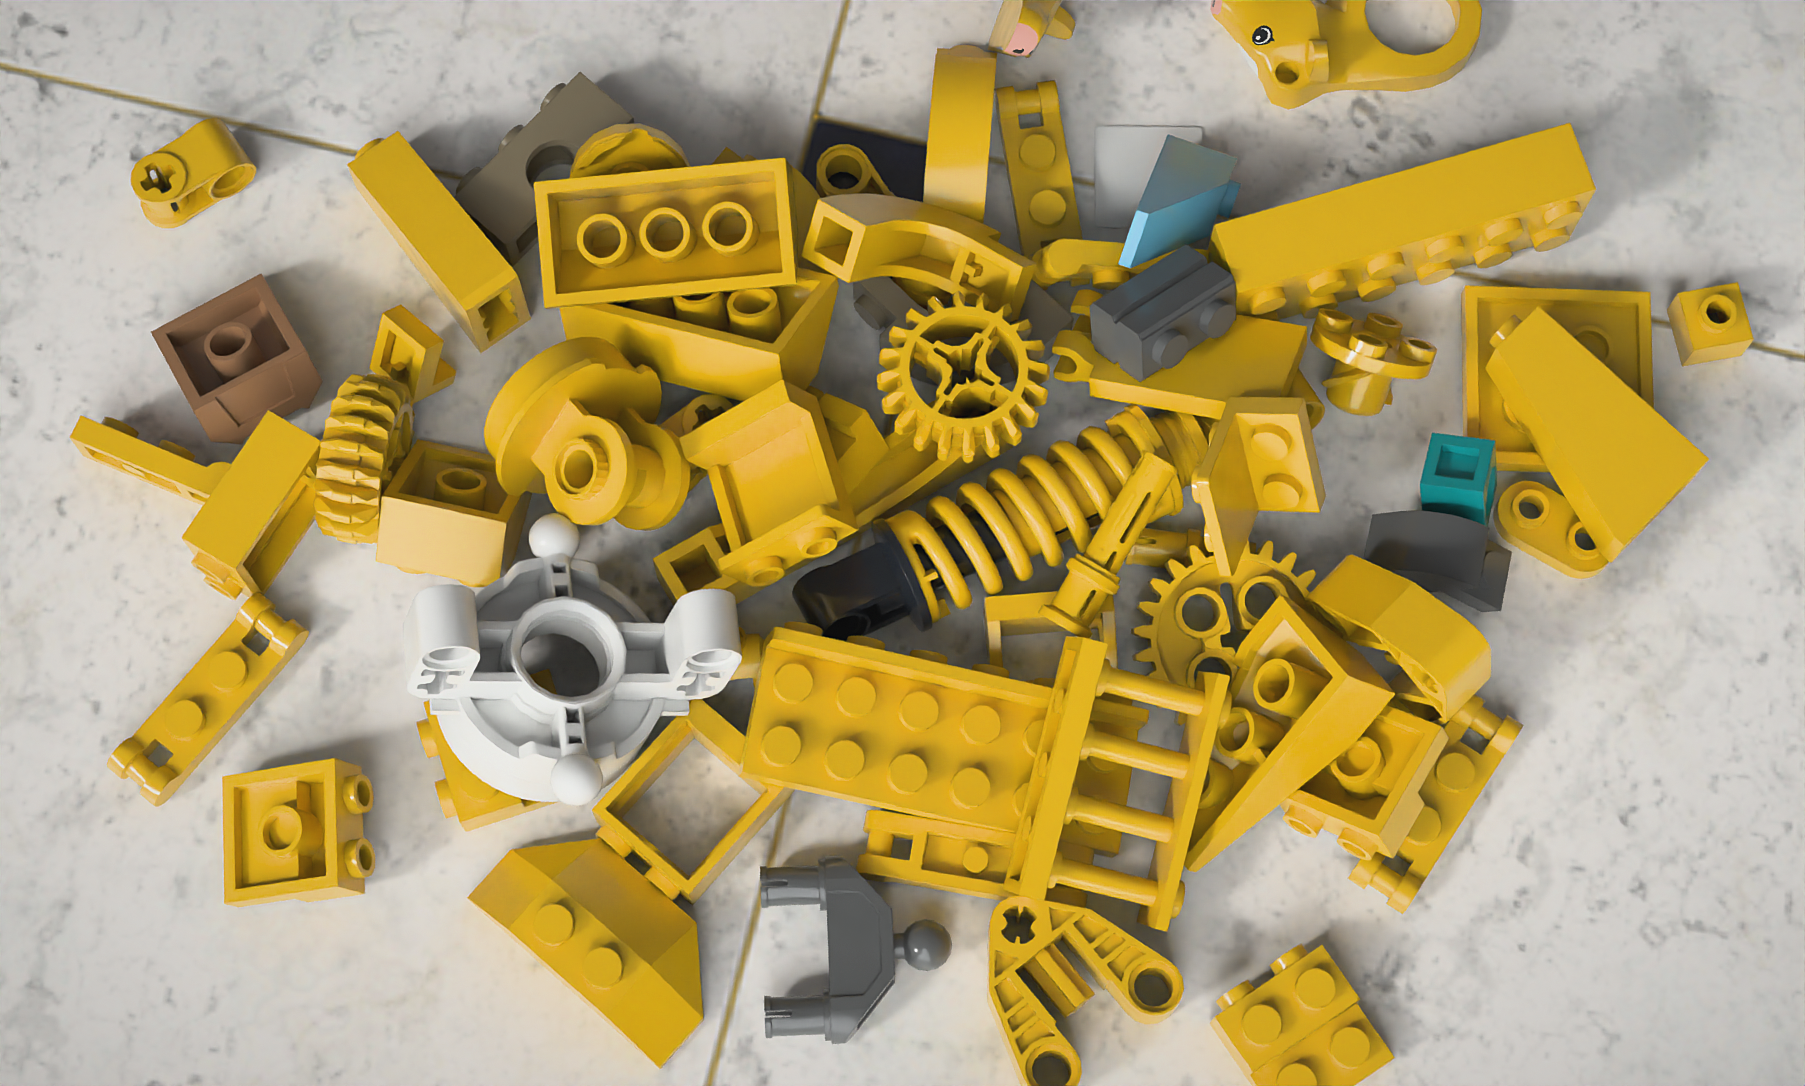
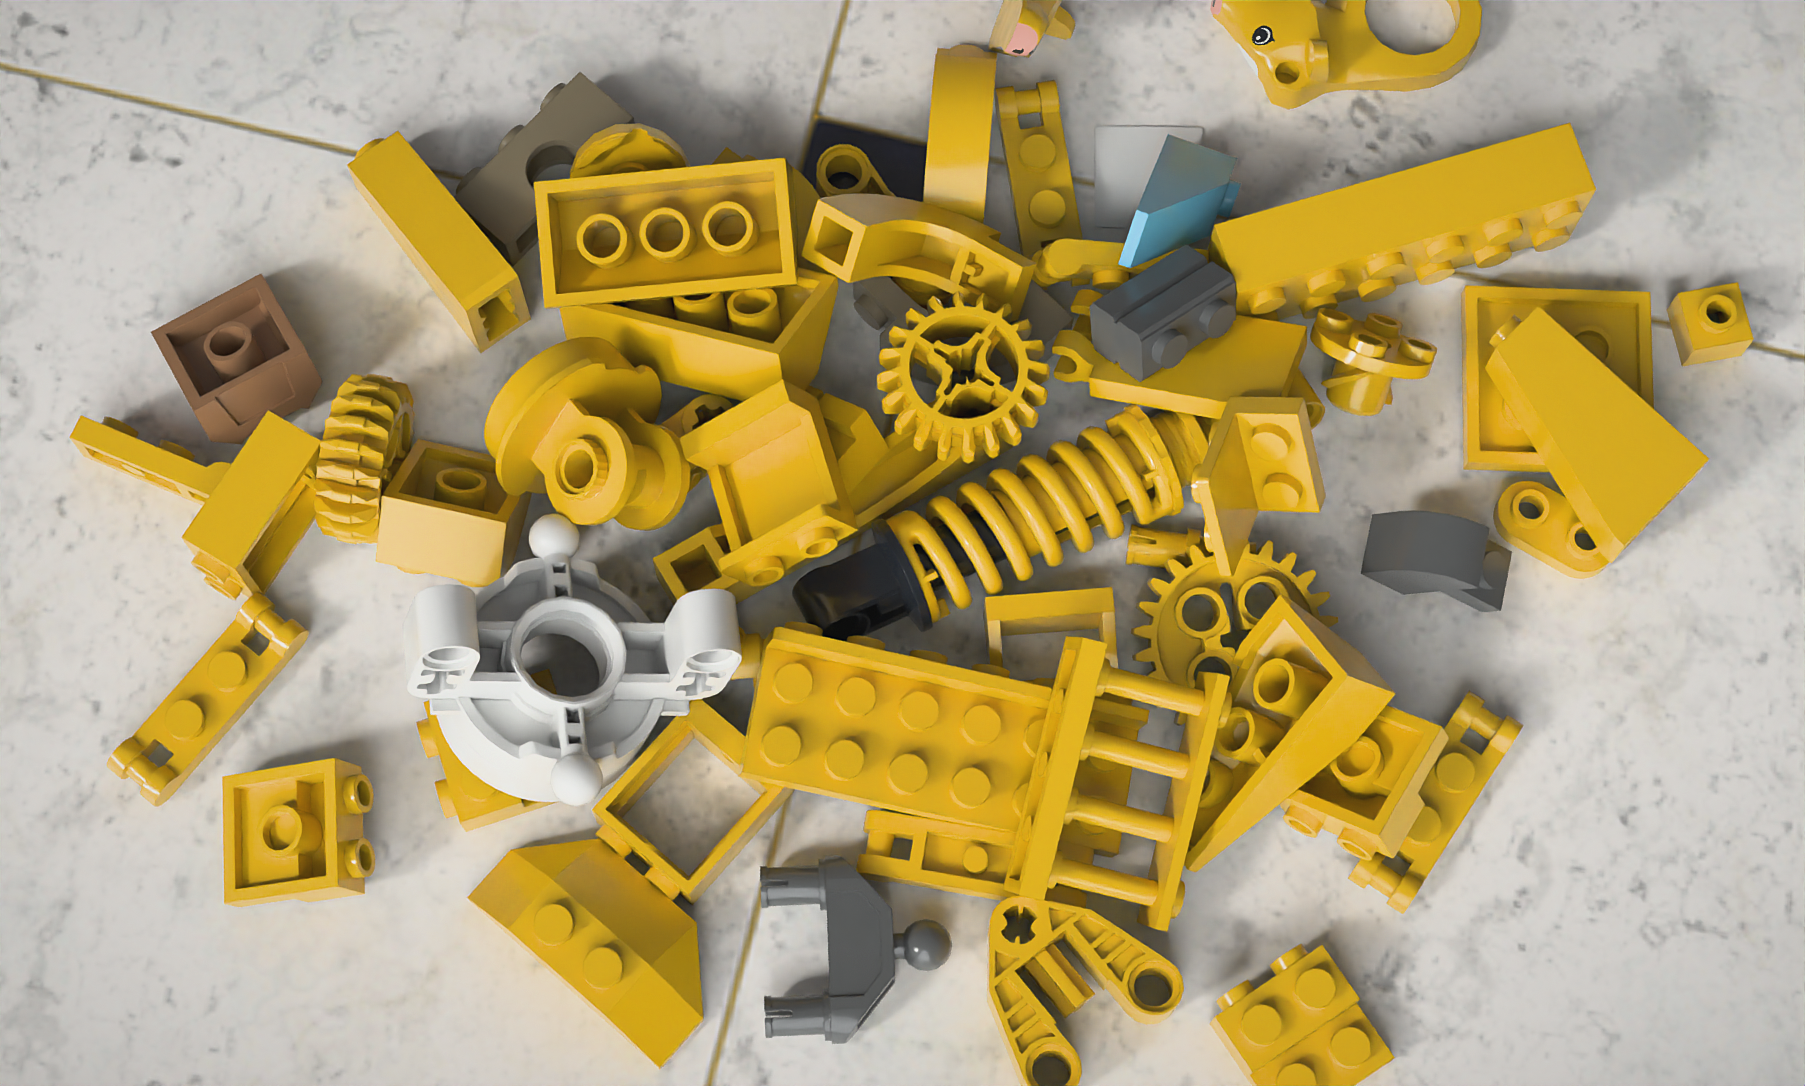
(195, 170): yellow piece -> none
(410, 354): yellow bracket -> none
(1094, 573): yellow pin -> none
(1437, 647): yellow connector -> none
(1459, 477): teal brick -> none

